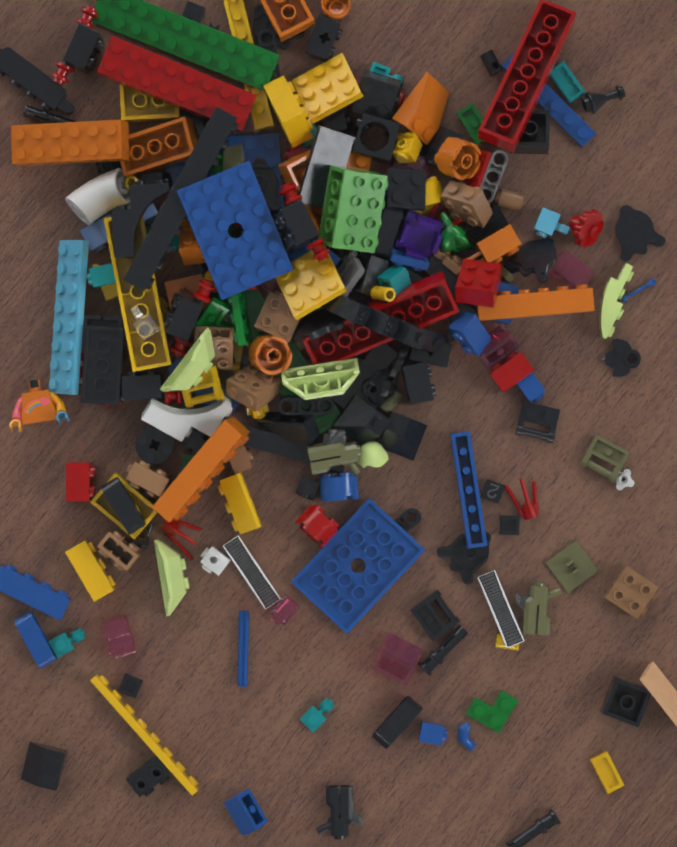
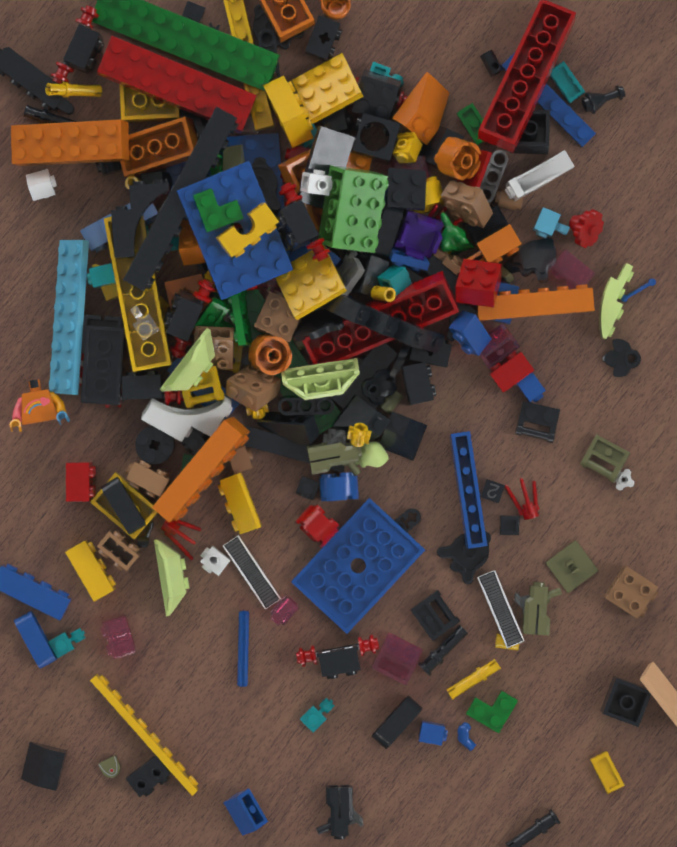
(41, 184): none -> white brick
(66, 90): none -> yellow pin
(99, 196): white brick -> none
(110, 767): none -> olive tile
(130, 685): black tile -> none
(214, 215): none -> green plate
(262, 221): none -> yellow arch
(316, 183): none -> white brick
(338, 659): none -> black brick
(359, 434): none -> yellow gear
(473, 679): none -> yellow pin
(538, 176): none -> white arch
(634, 232): black tile -> none

